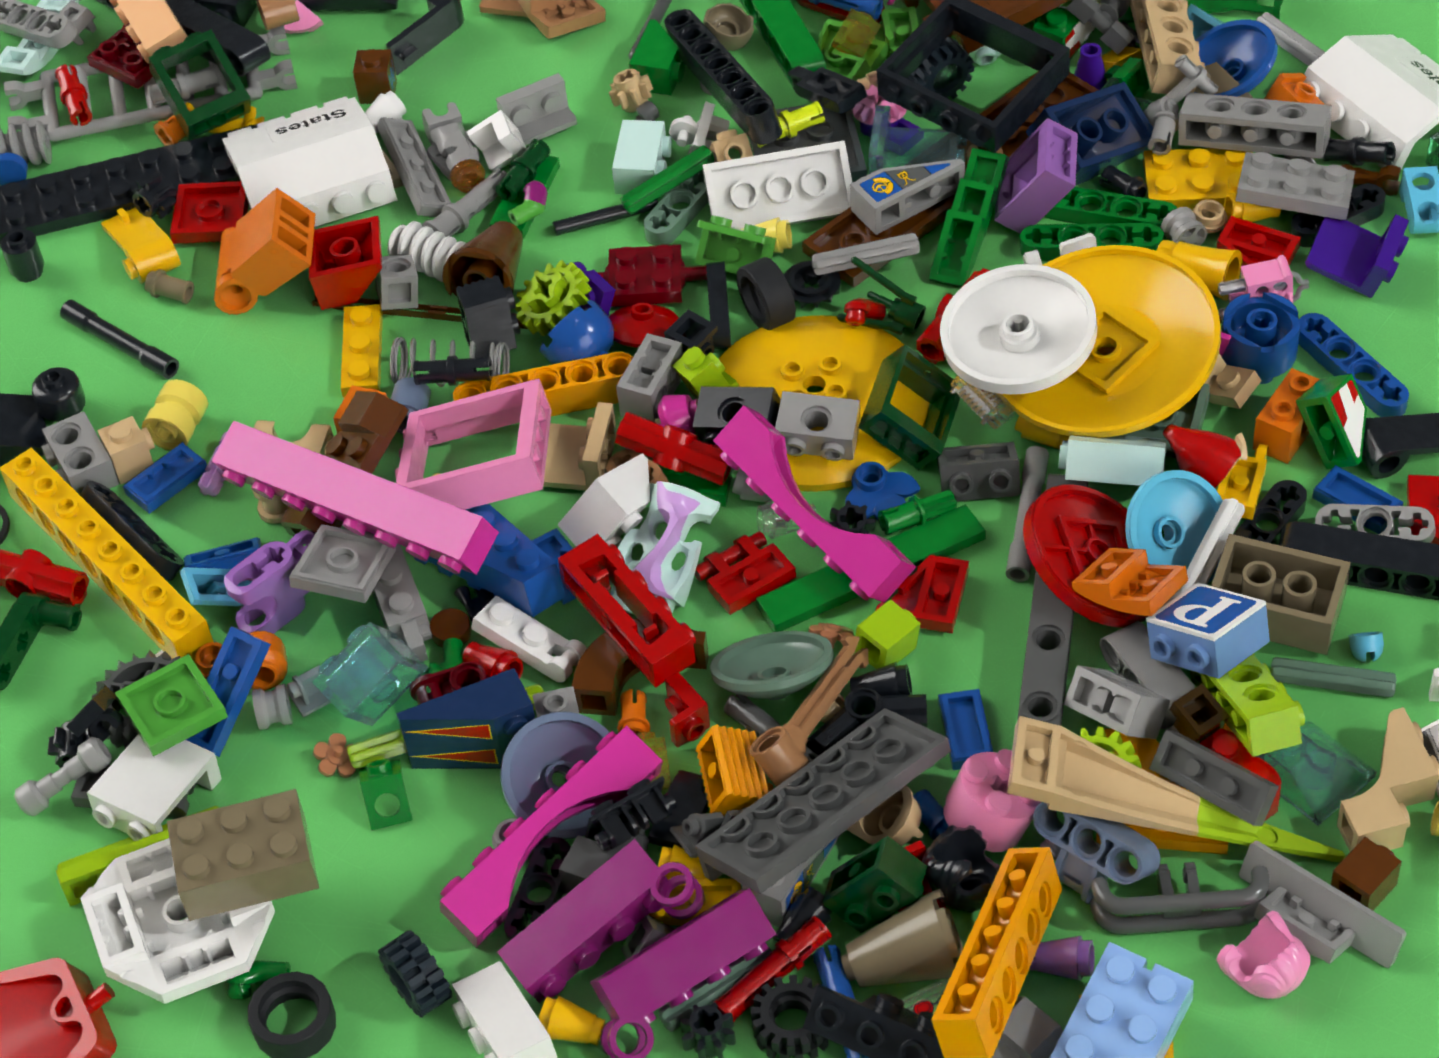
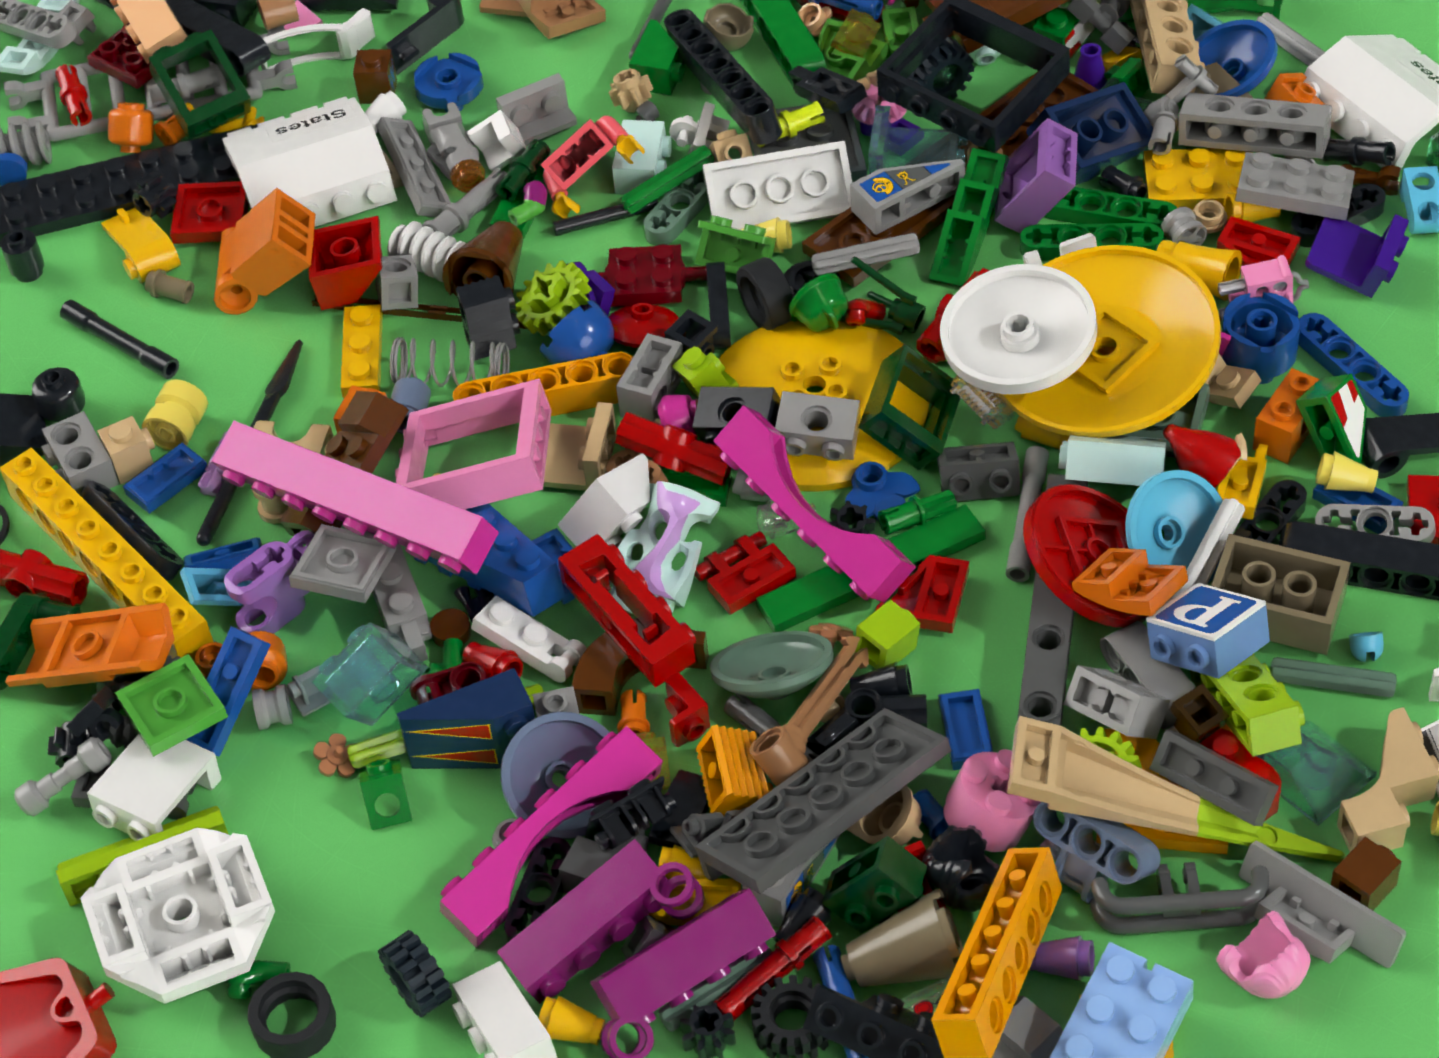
(97, 646): none -> orange piece
(130, 126): none -> orange head
(242, 855): dark tan brick -> none
(274, 391): none -> black piece
(350, 37): none -> white piece
(434, 77): none -> blue plate
(452, 370): black pin -> none
(580, 154): none -> coral torso
(814, 17): none -> light nougat plate
(820, 303): none -> green piece
(1345, 474): none -> light yellow cone

